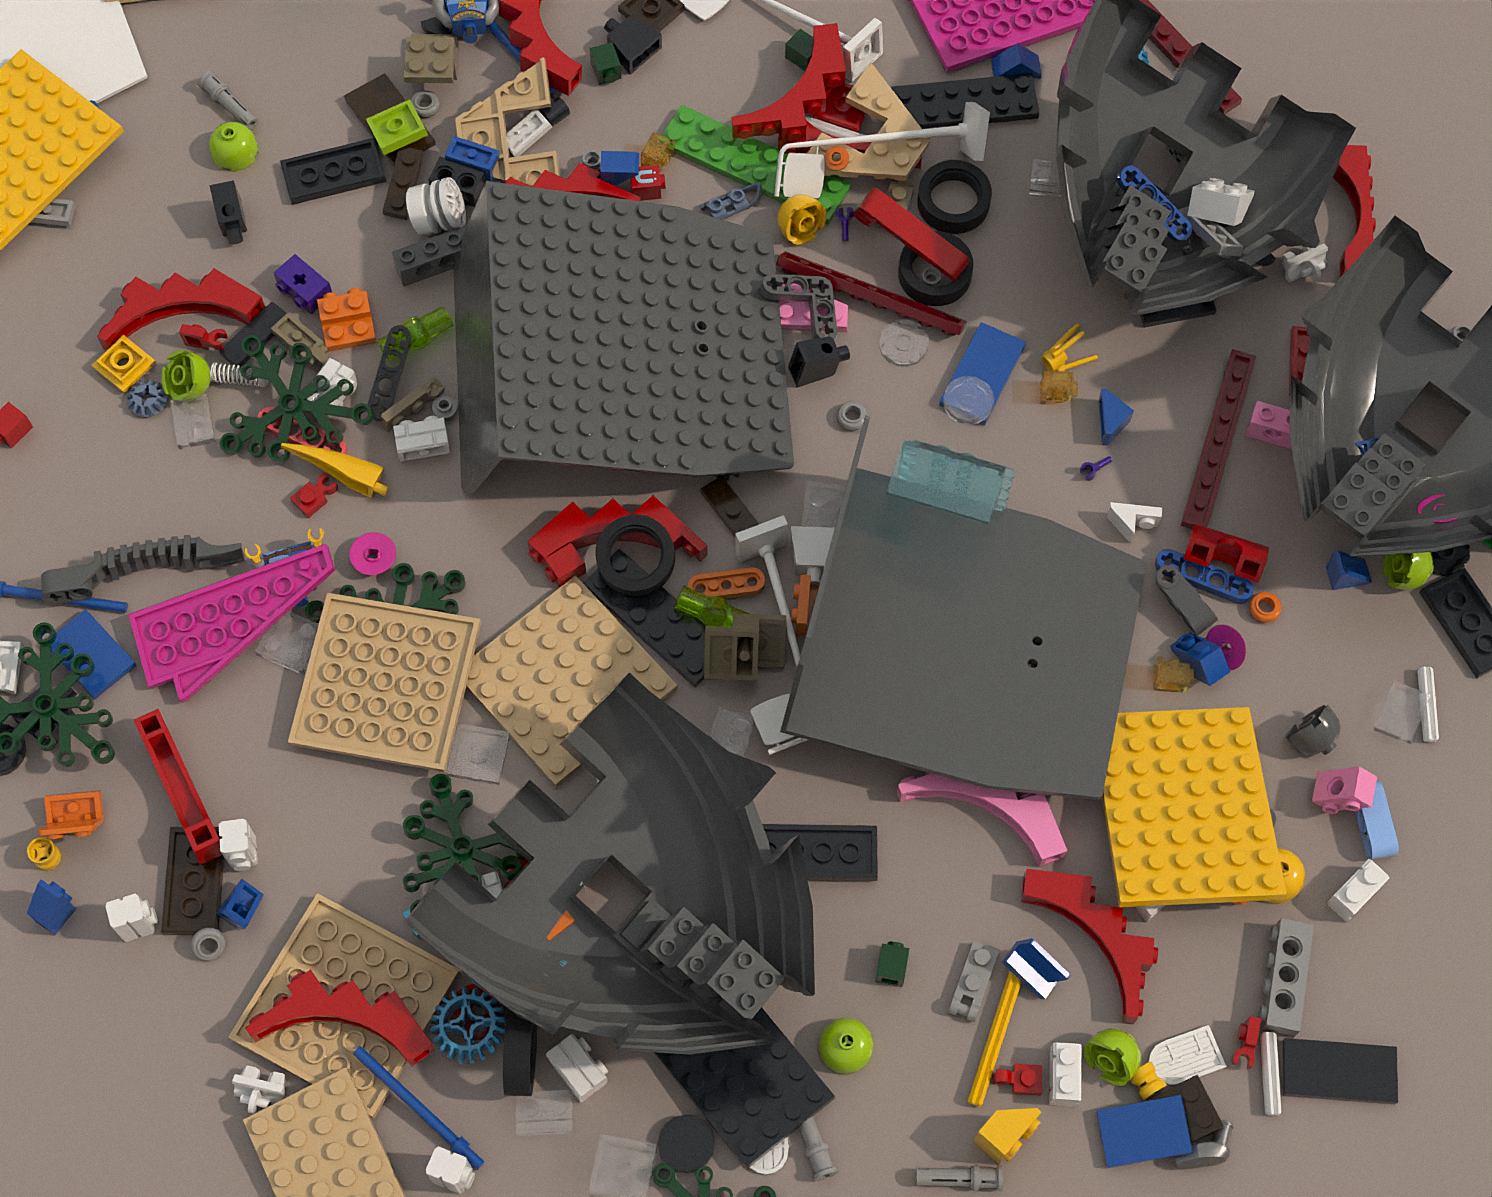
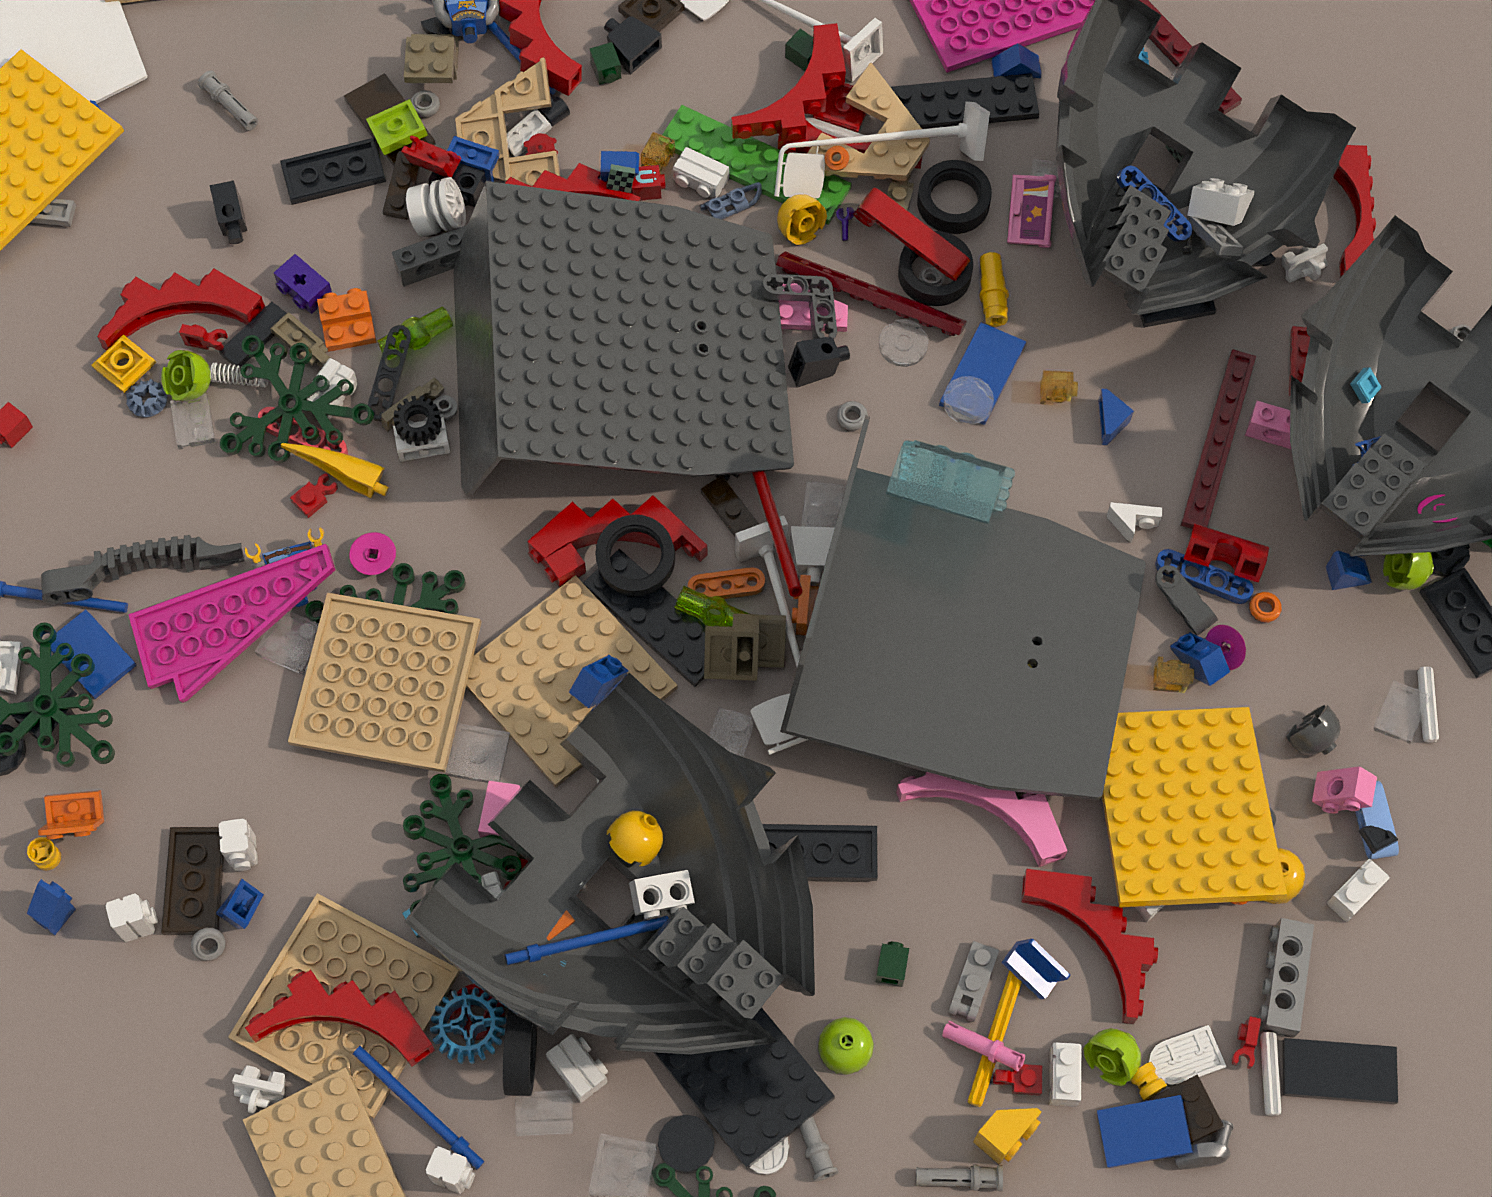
(179, 786): red arch -> none
(233, 146): lime cylinder -> none
(412, 408): none -> black tyre
(431, 157): none -> red hinge
(496, 797): none -> bright pink panel
(534, 952): none -> blue bar
(540, 143): none -> red piece
(591, 156): light grey plate -> none
(597, 680): none -> blue slope
(620, 178): none -> sand green tile
(636, 837): none -> yellow cylinder
(660, 888): none -> white brick
(700, 173): none -> white brick
(777, 533): none -> red piece
(992, 1049): none -> bright pink pin
(993, 290): none -> yellow piece
(1033, 202): none -> door
(1055, 357): yellow plant -> none
(1094, 467): dark purple hand -> none
(1365, 385): none -> medium azure tile
(1377, 838): none -> black tile

